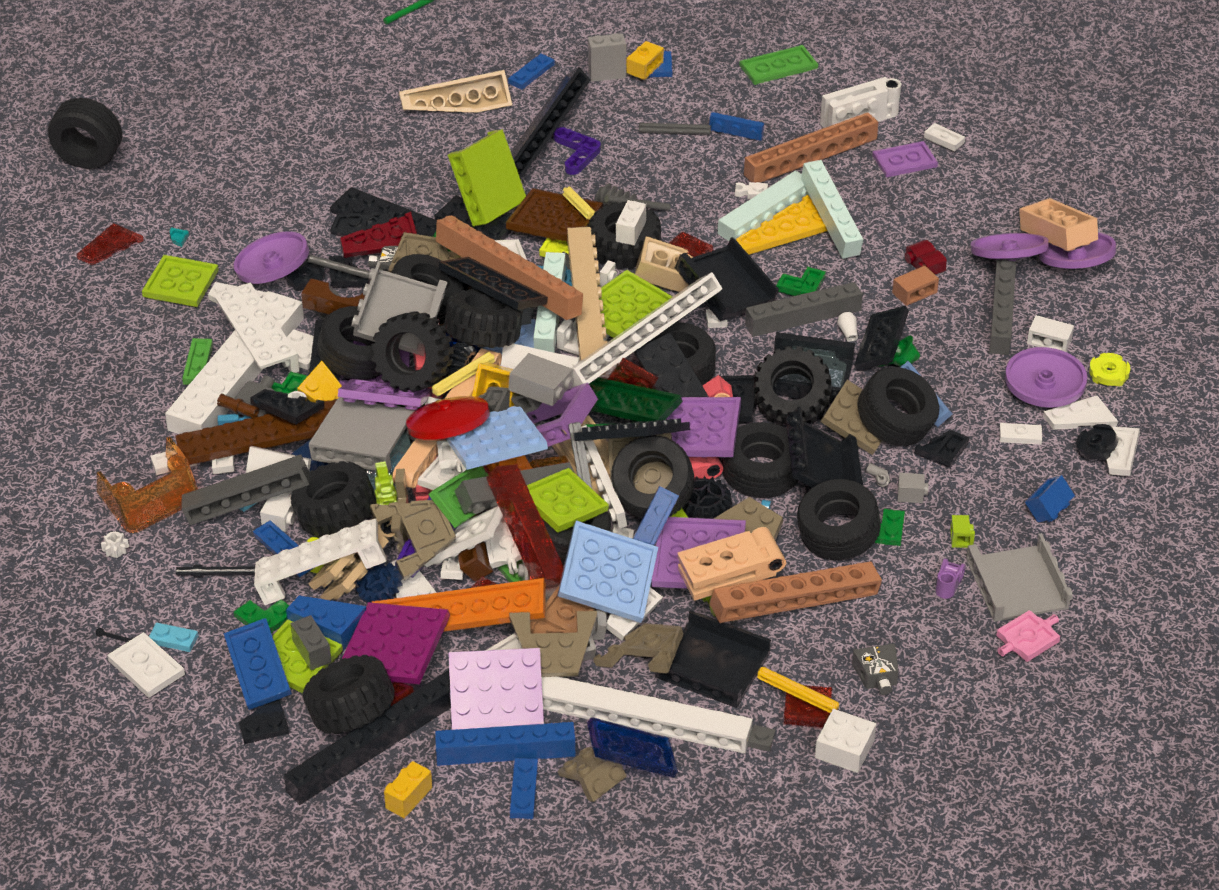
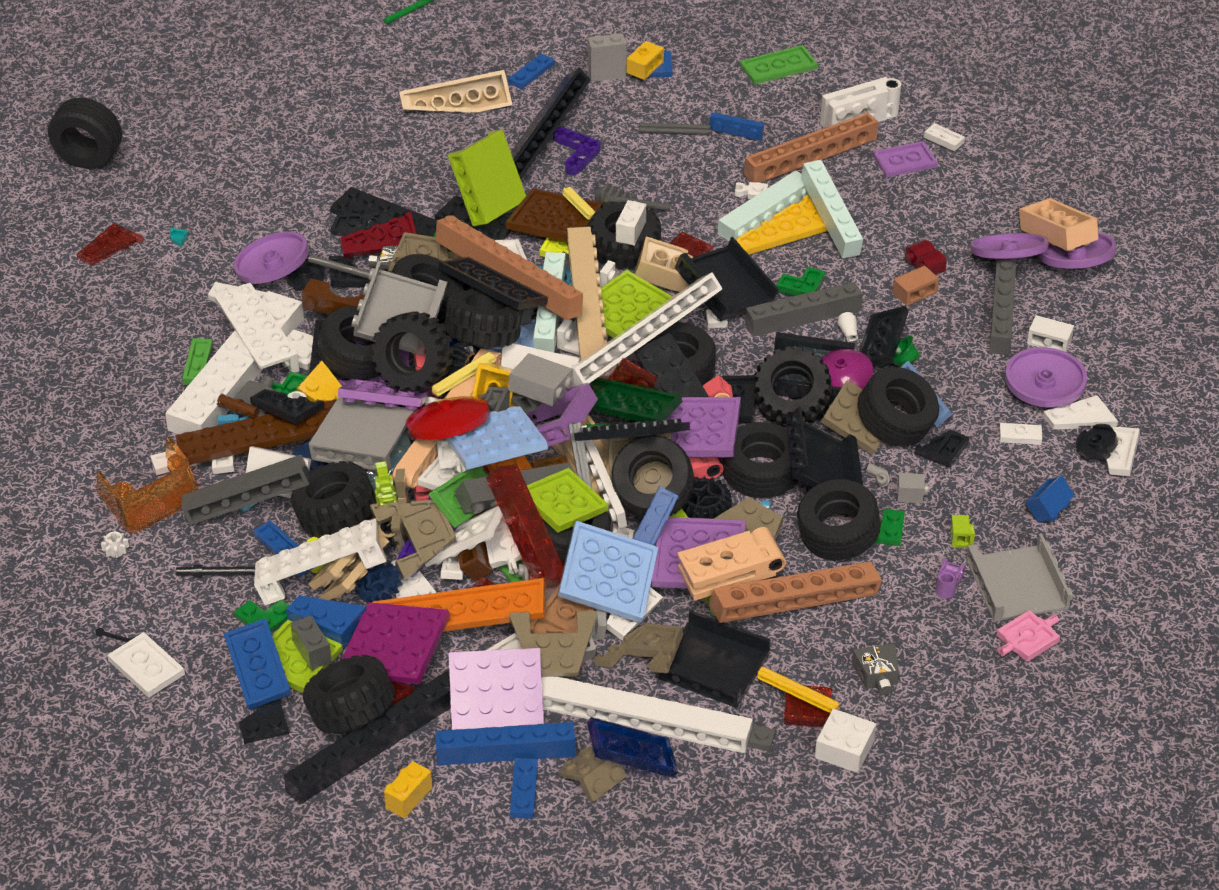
(174, 637): medium azure plate -> none
(180, 280): lime plate -> none
(279, 511): white brick -> none
(848, 365): none -> magenta dish
(1116, 376): neon yellow plate -> none

